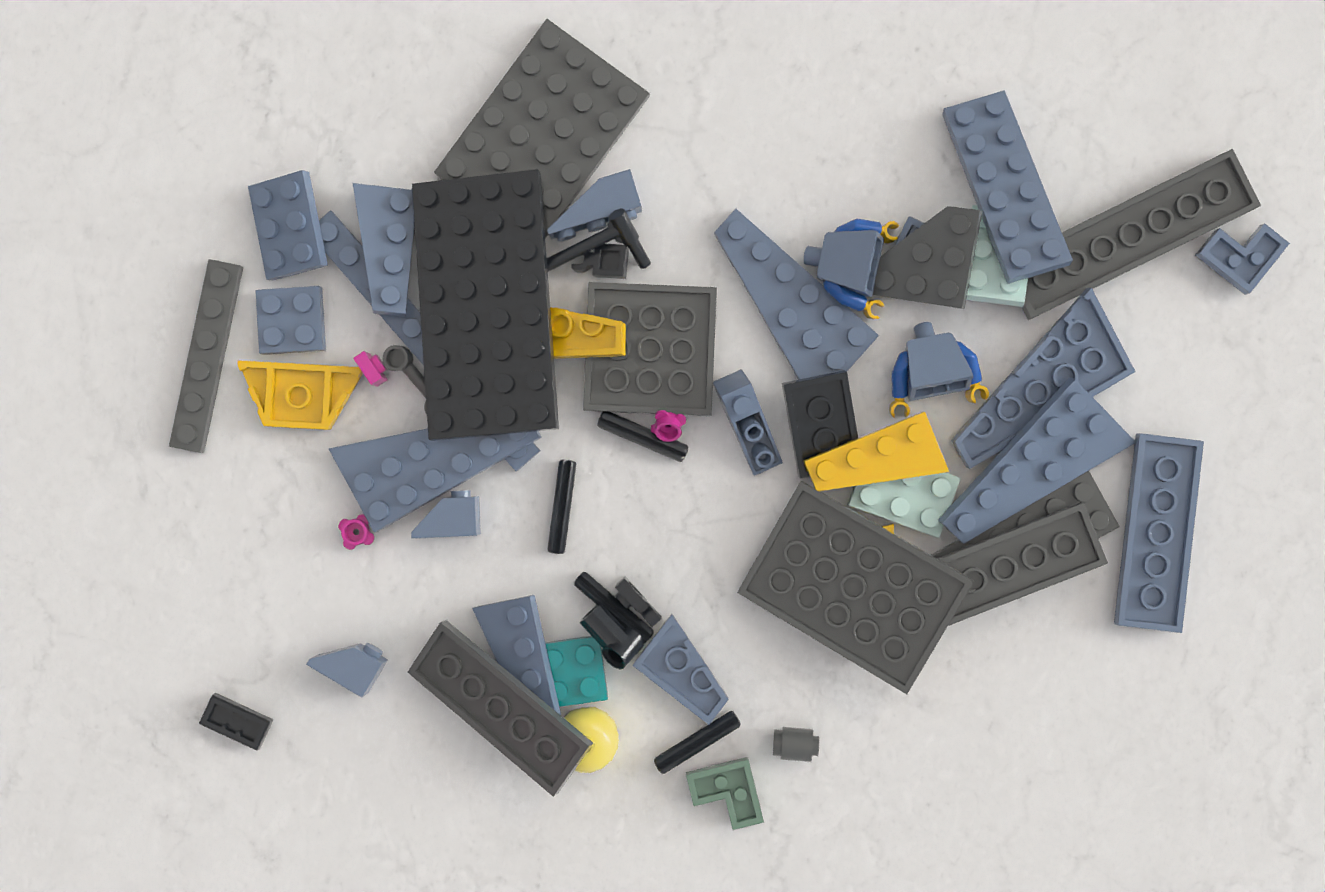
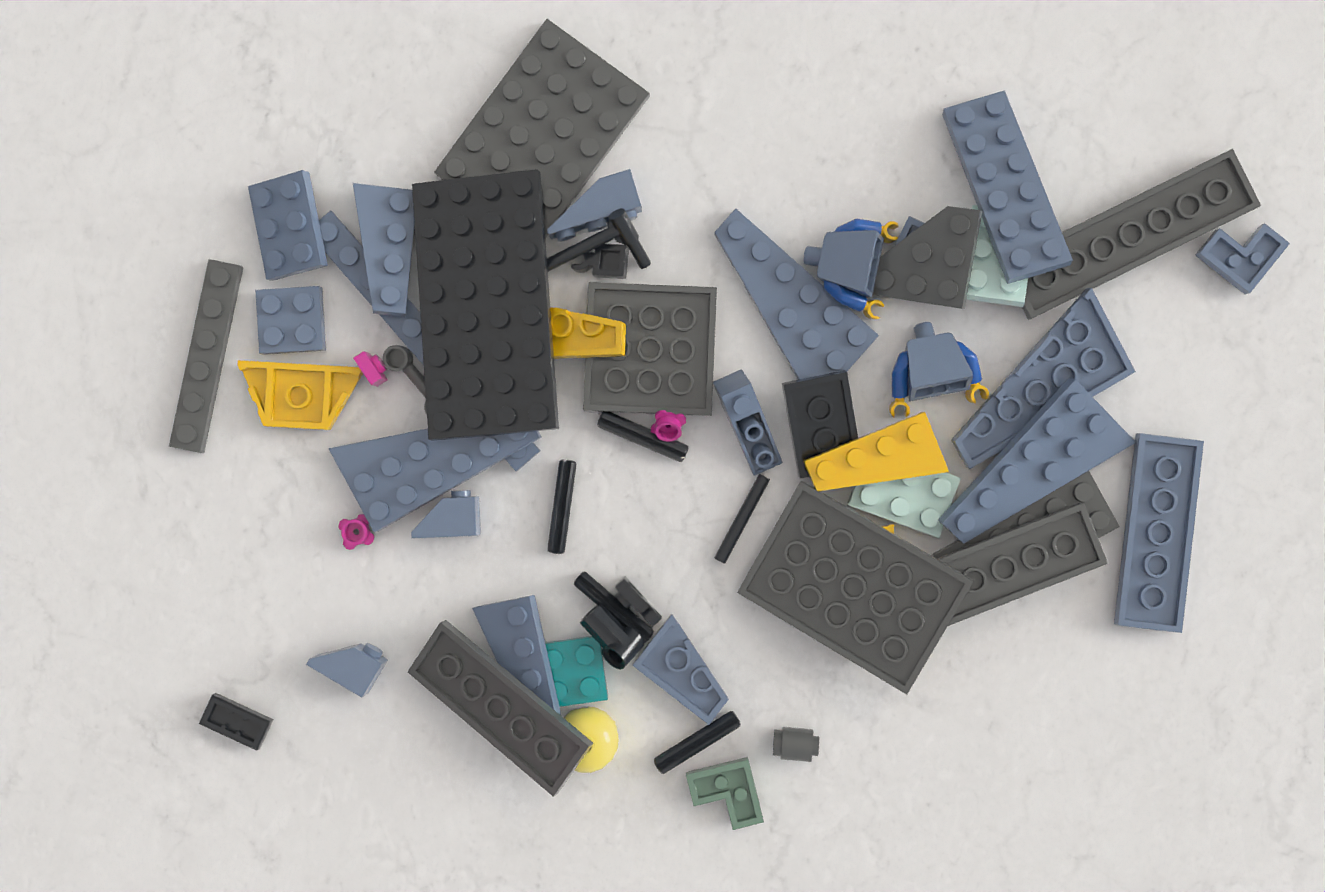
(742, 518): none -> black bar

